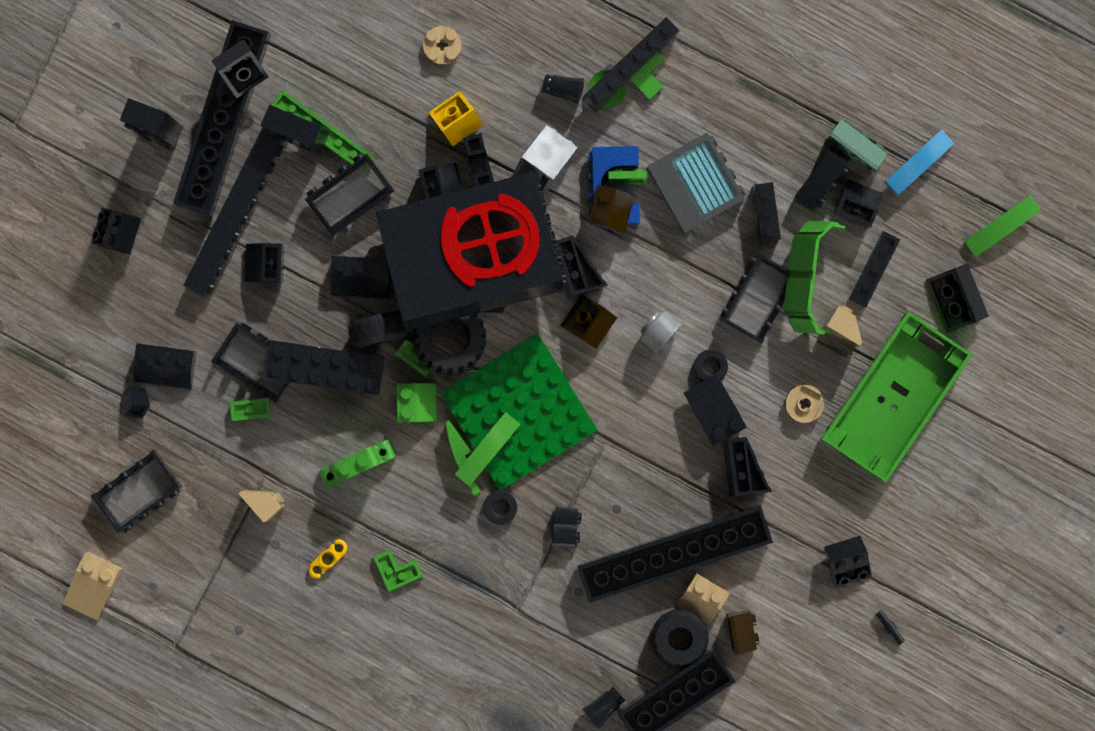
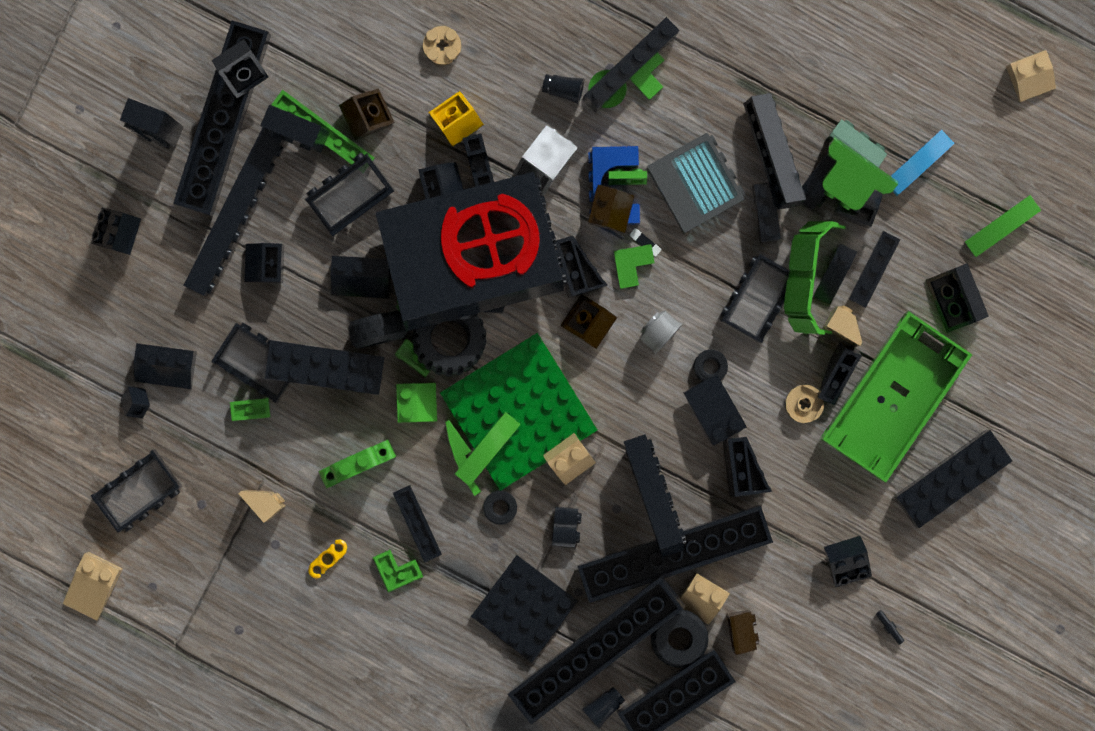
(366, 113): none -> dark brown slope
(417, 523): none -> black plate
(524, 608): none -> black plate
(569, 459): none -> tan slope
(596, 649): none -> black brick
(628, 260): none -> bright green tile
(643, 240): none -> sticker
(654, 495): none -> black brick
(774, 151): none -> black brick
(835, 273): none -> black slope
(838, 372): none -> black slope
(854, 177): none -> bright green brick
(952, 478): none -> black brick
(1032, 76): none -> tan slope

